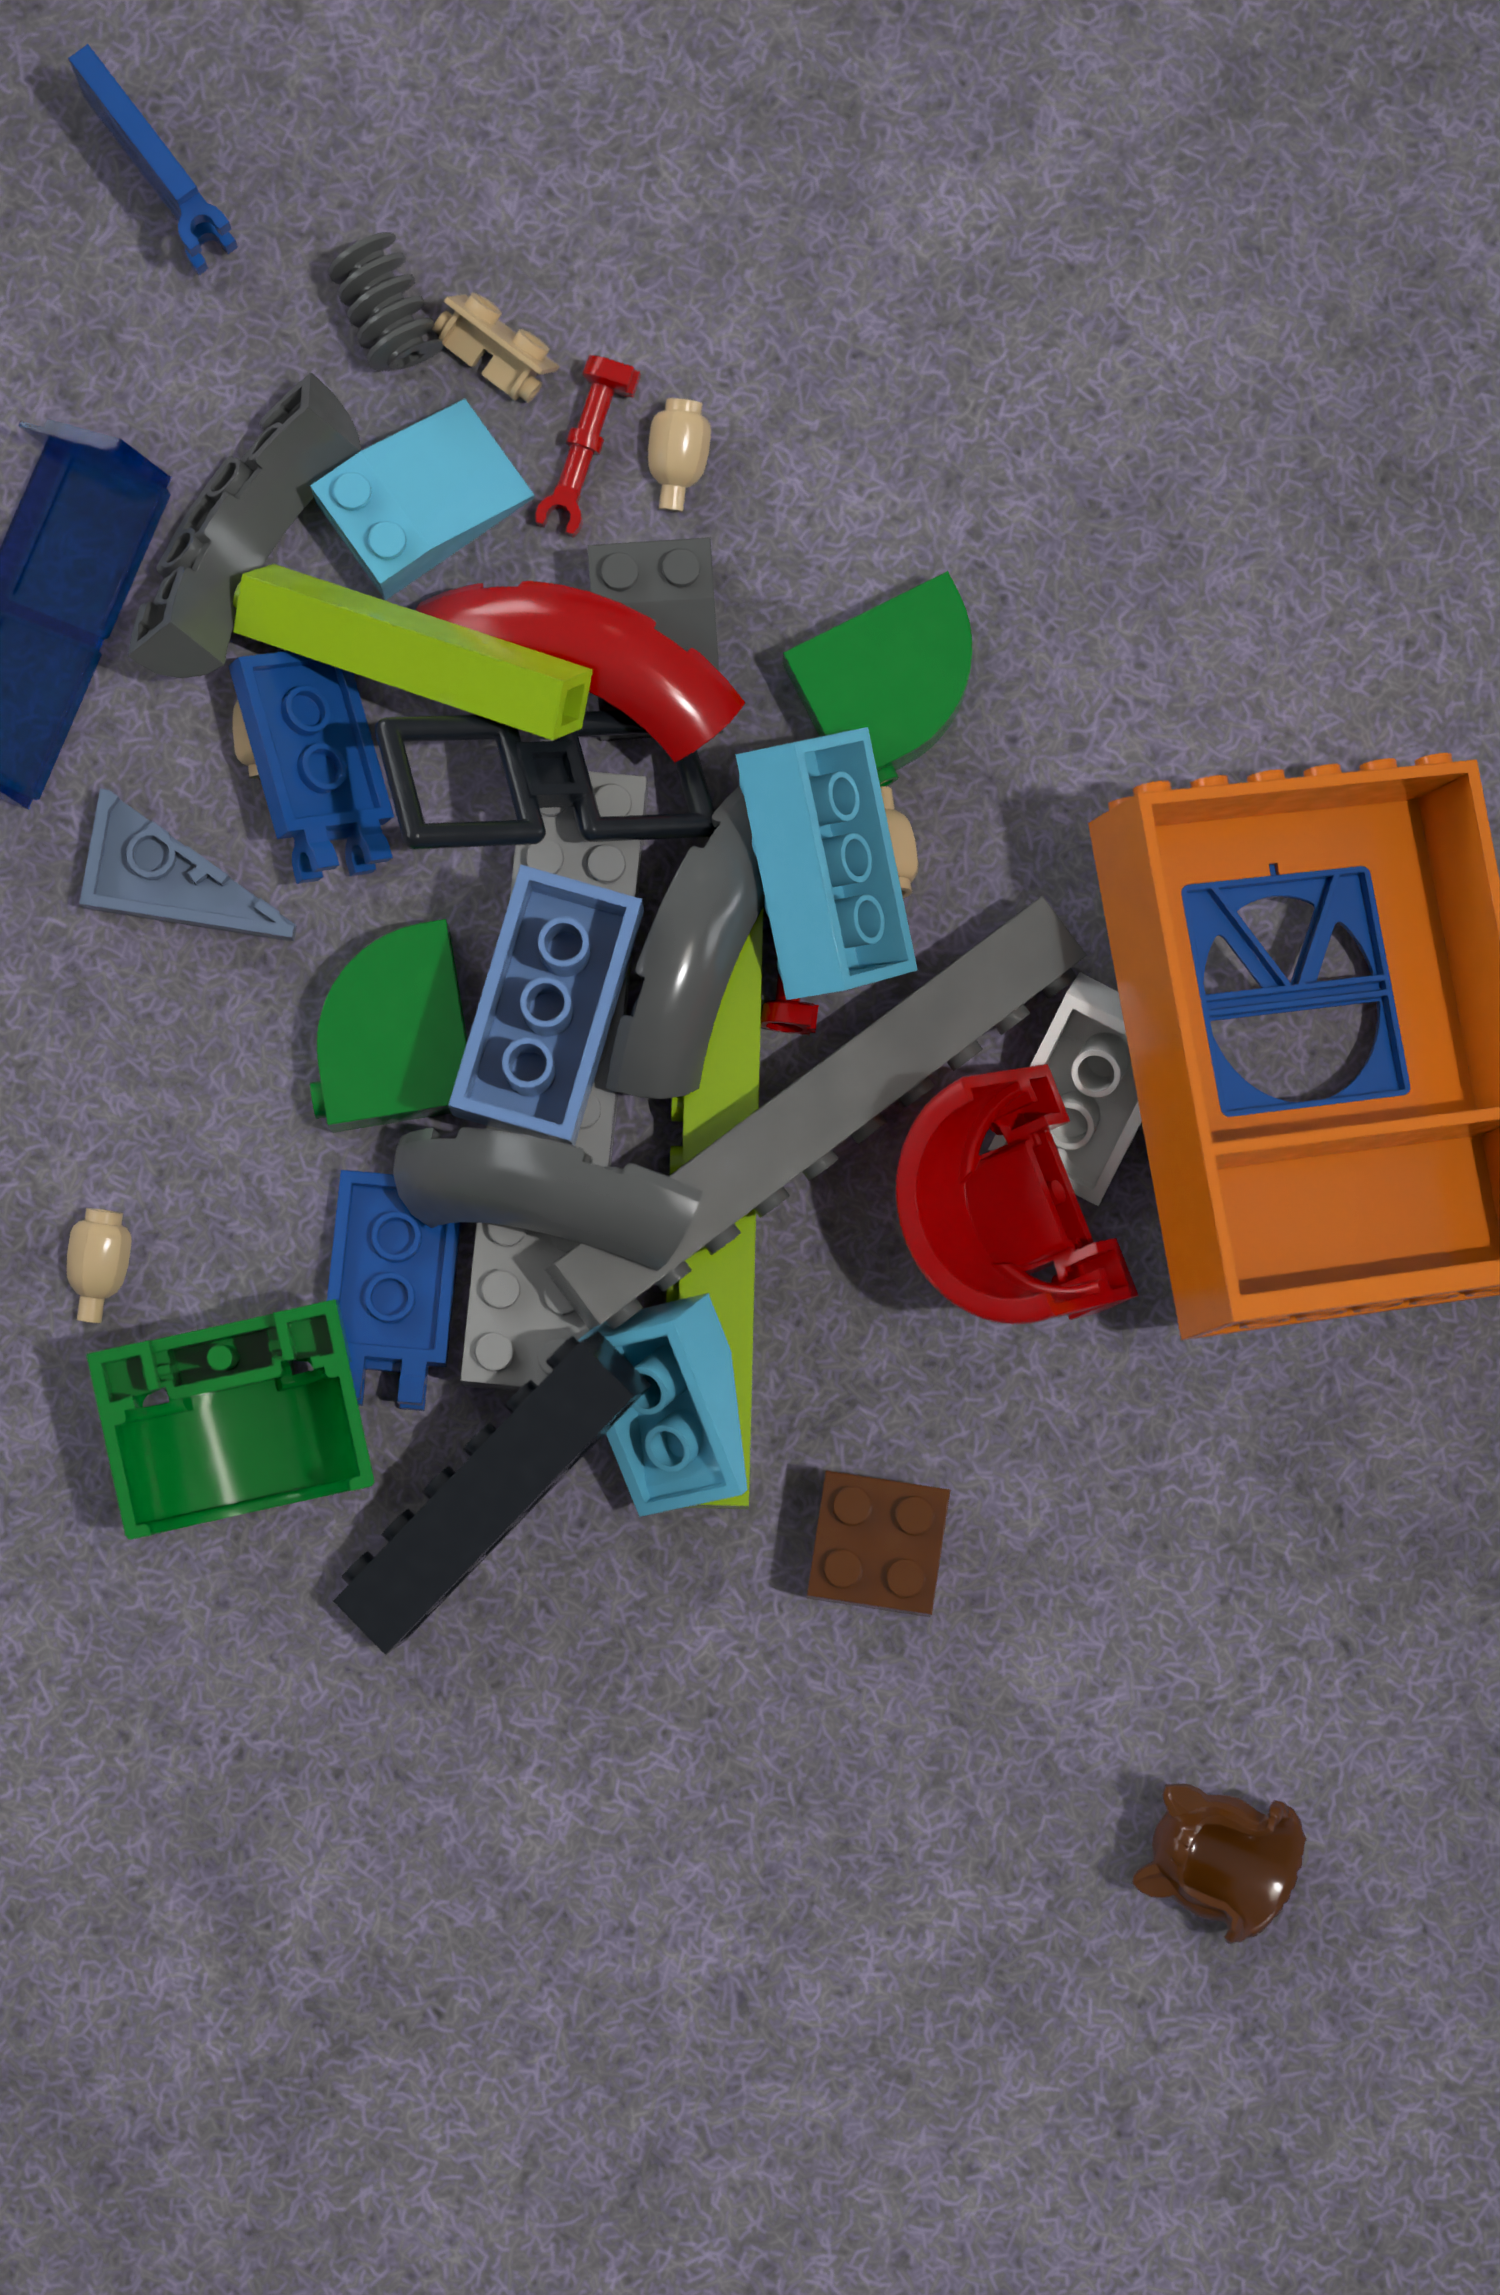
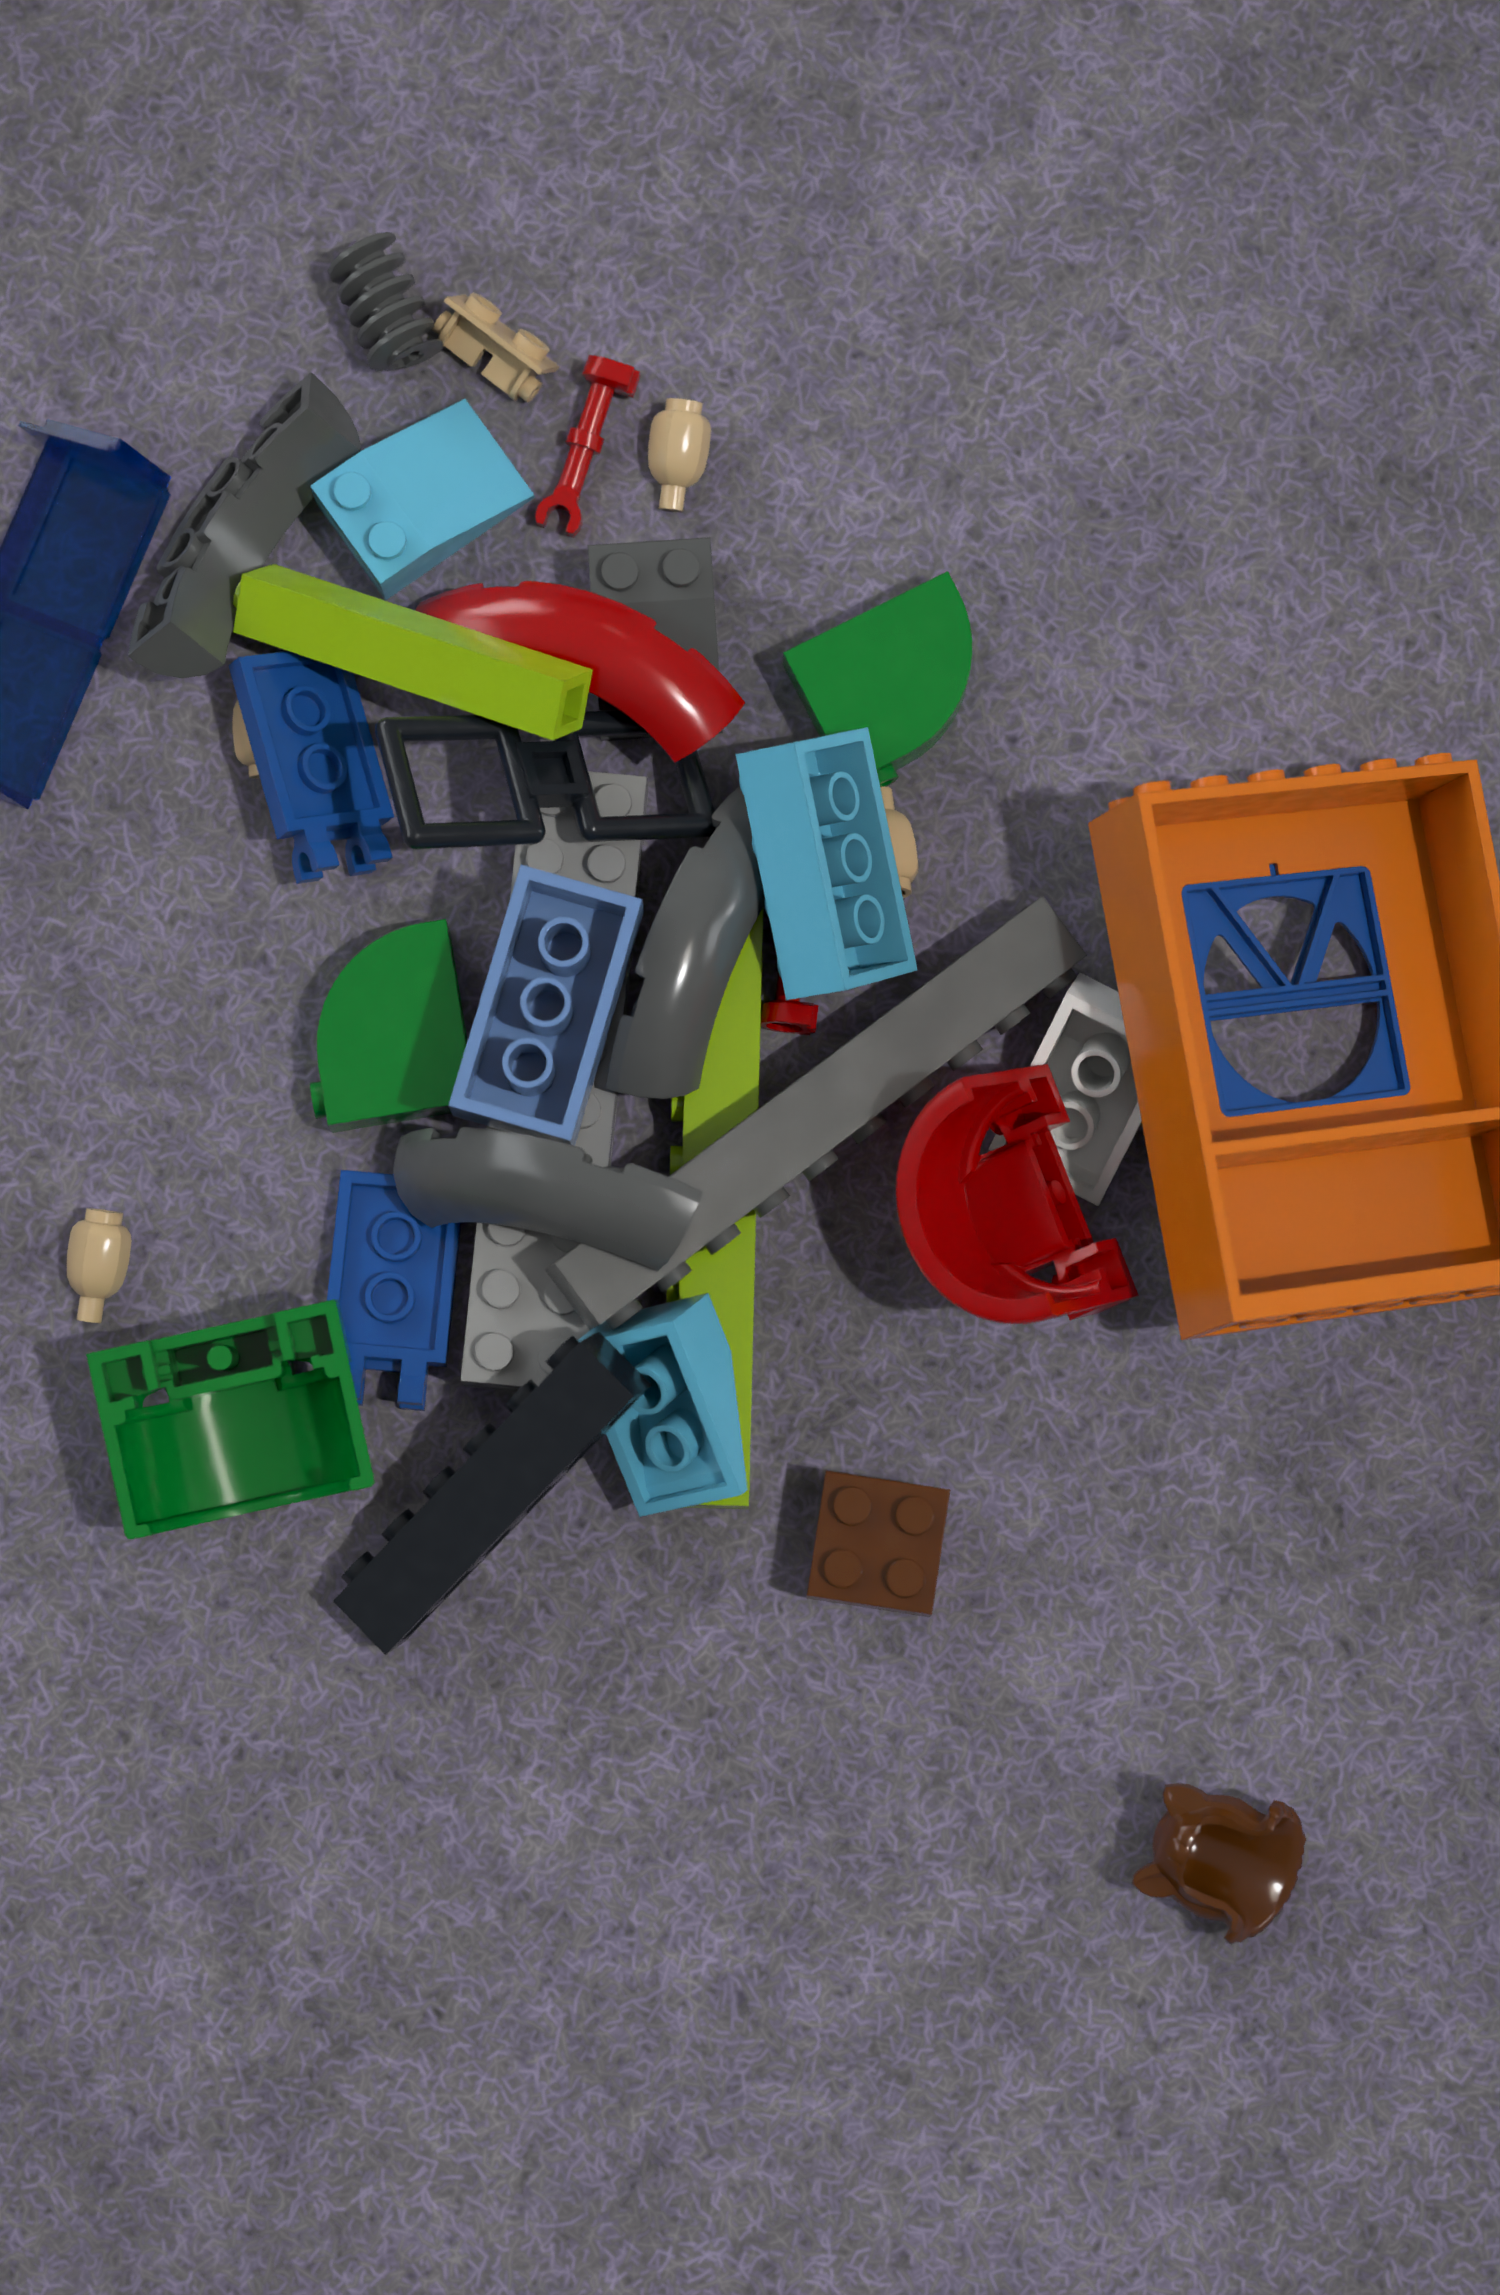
(151, 875): sand blue wing -> none
(196, 218): blue tile -> none

